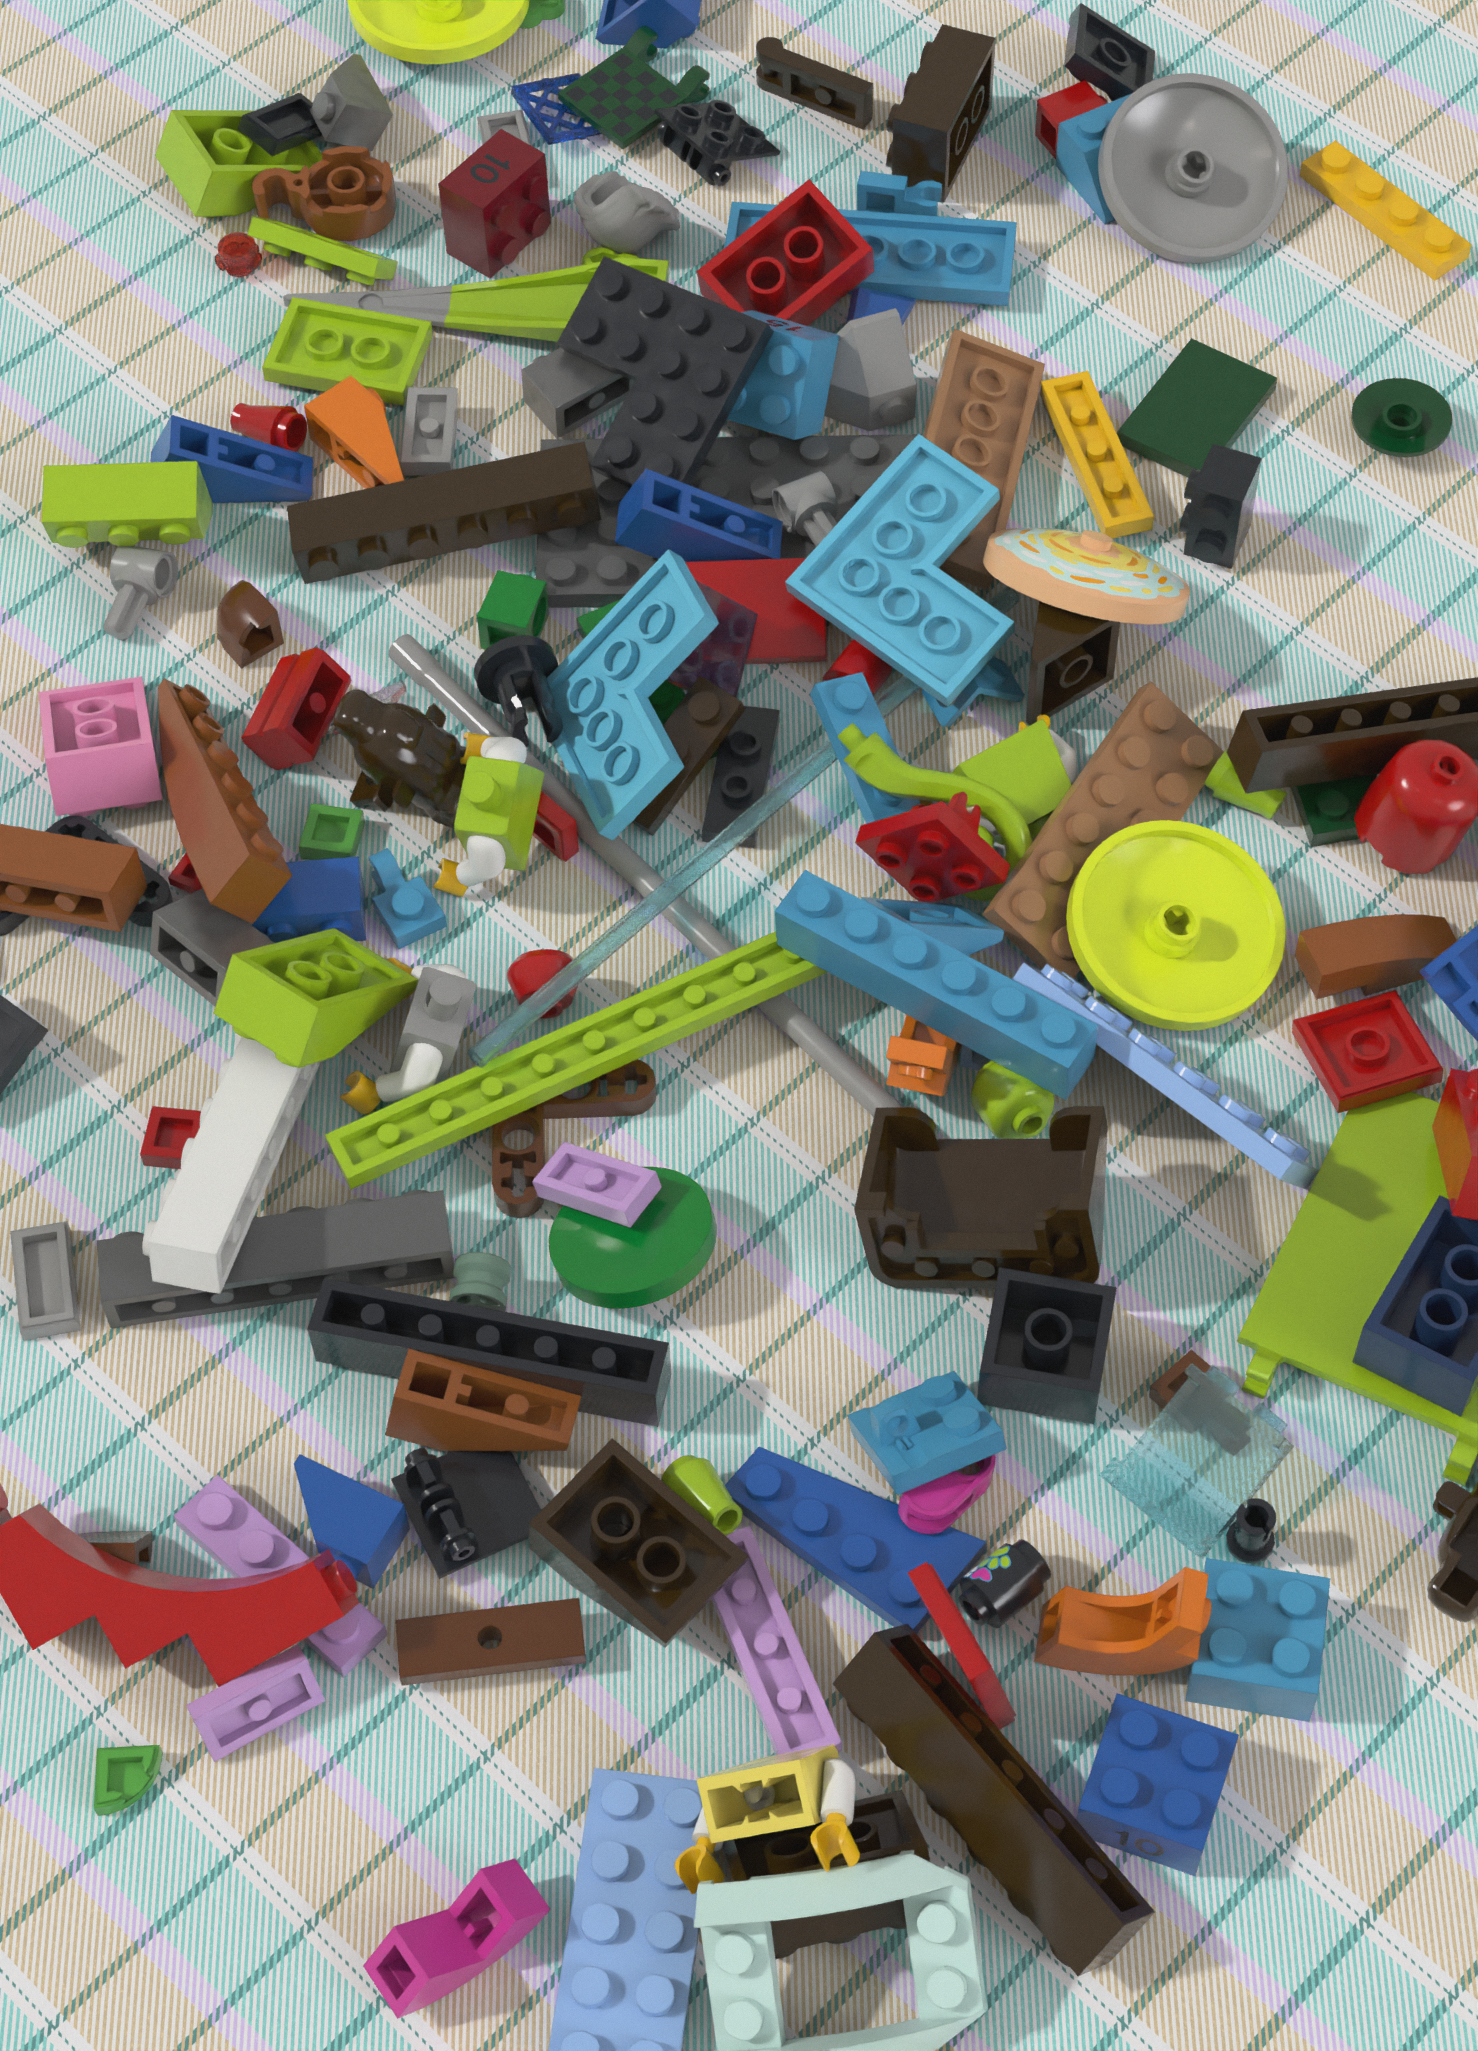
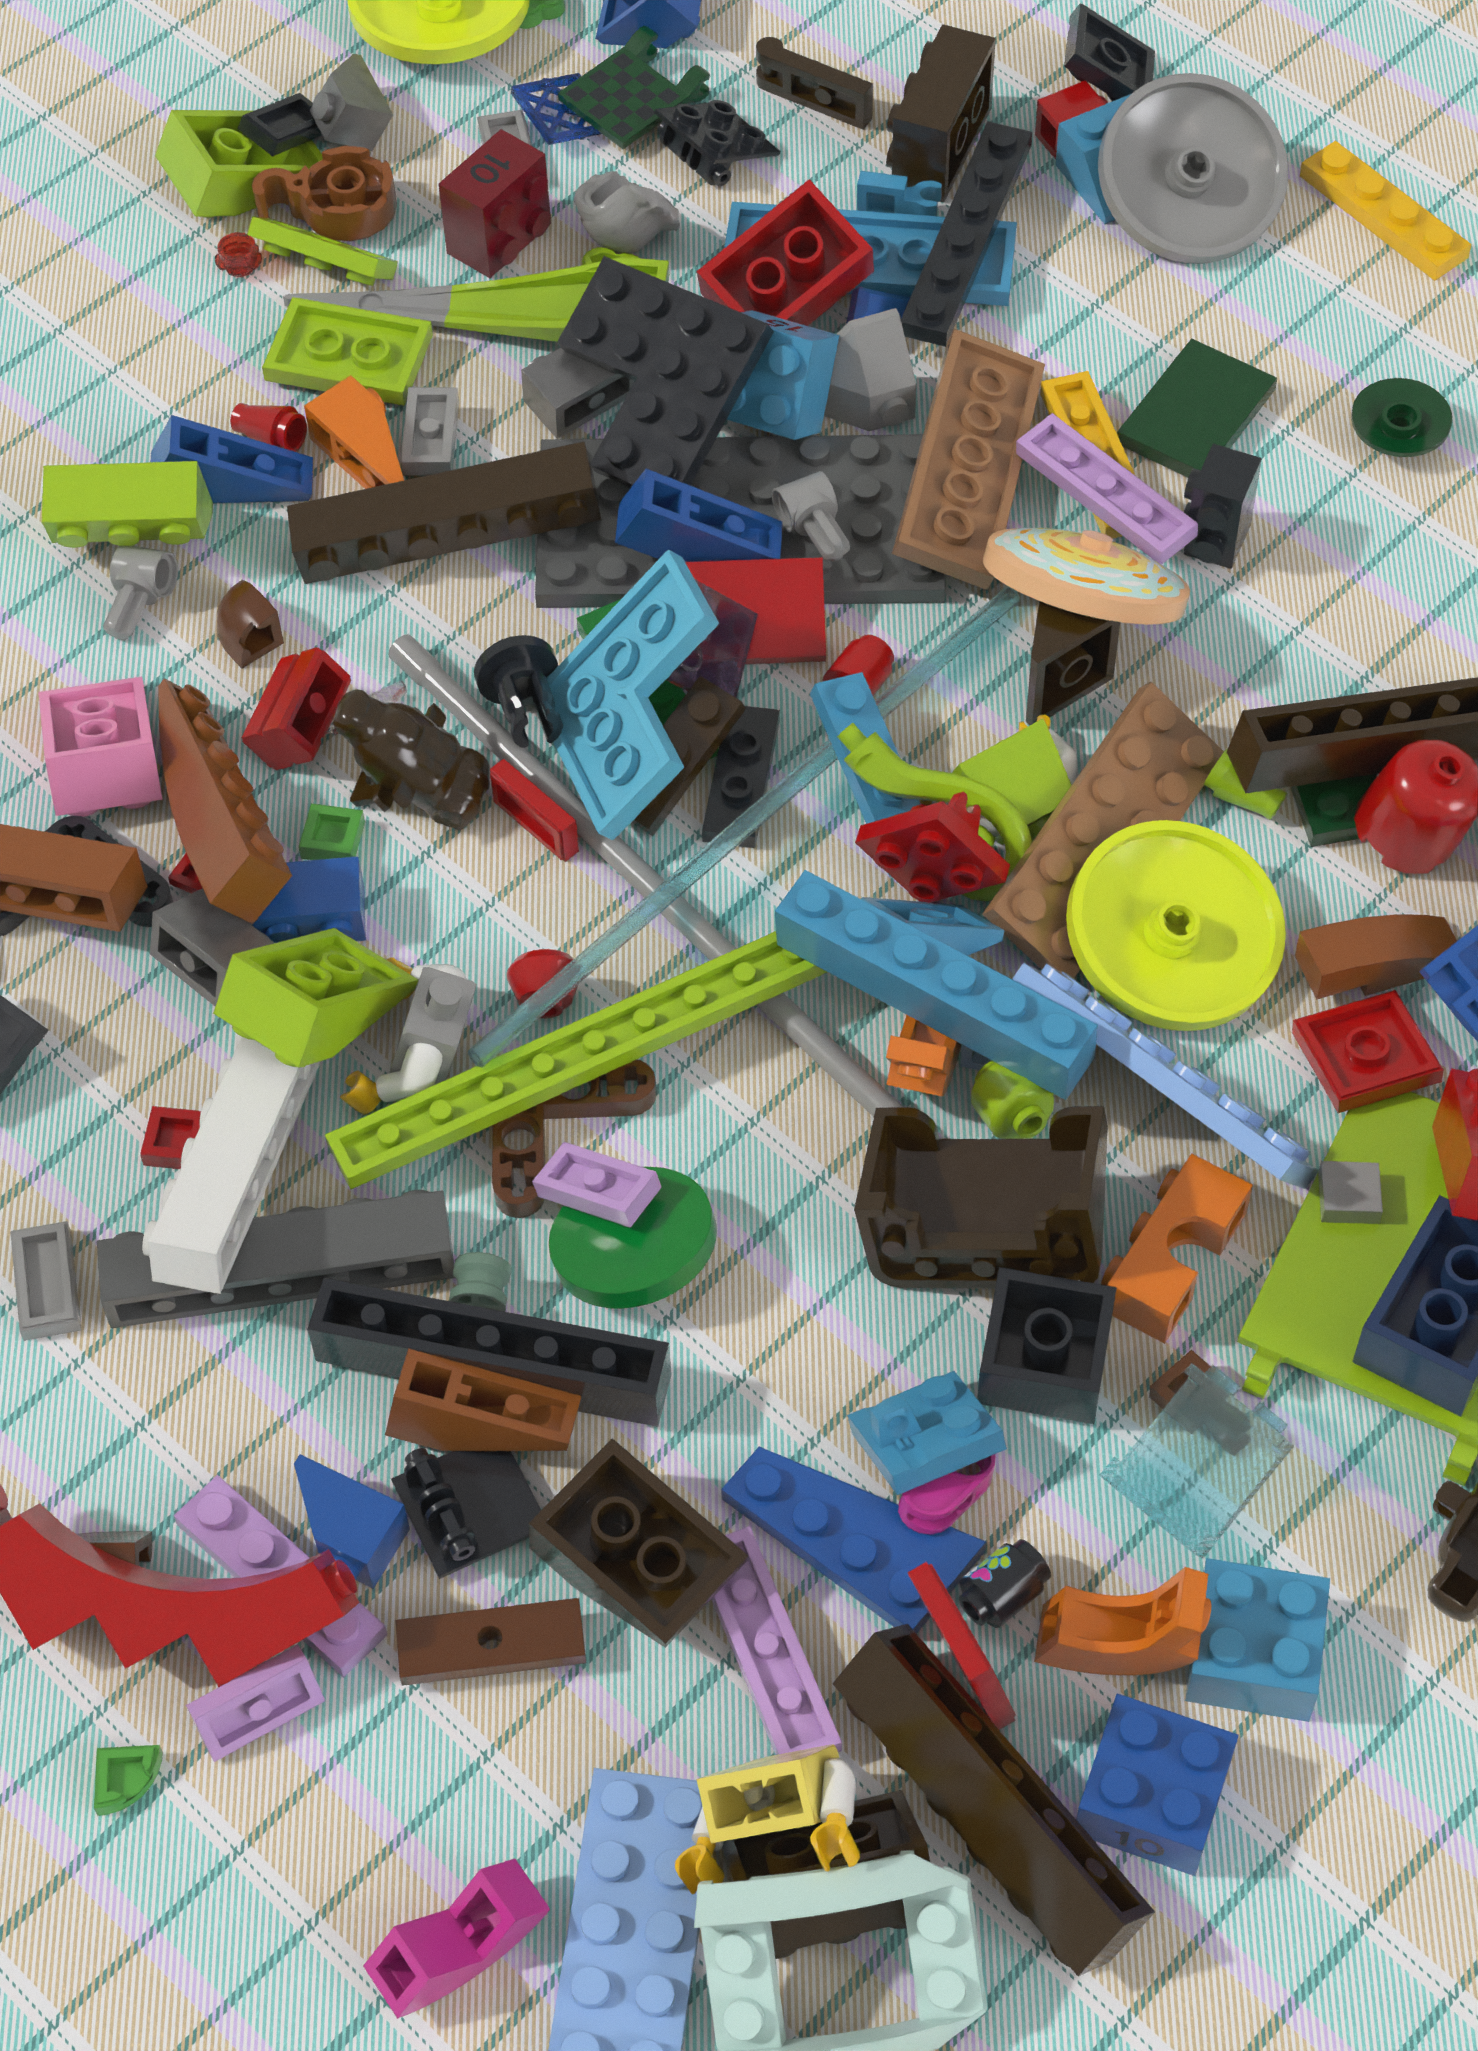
(404, 907): dark azure plate -> none
(493, 812): lime torso -> none
(512, 608): green brick -> none
(703, 1489): lime cone -> none
(883, 576): medium azure plate -> none
(966, 234): none -> black plate
(992, 680): dark azure bracket -> none
(1107, 489): none -> lavender plate
(1195, 1207): none -> orange arch
(1251, 1534): black pin -> none
(1350, 1192): none -> light grey tile

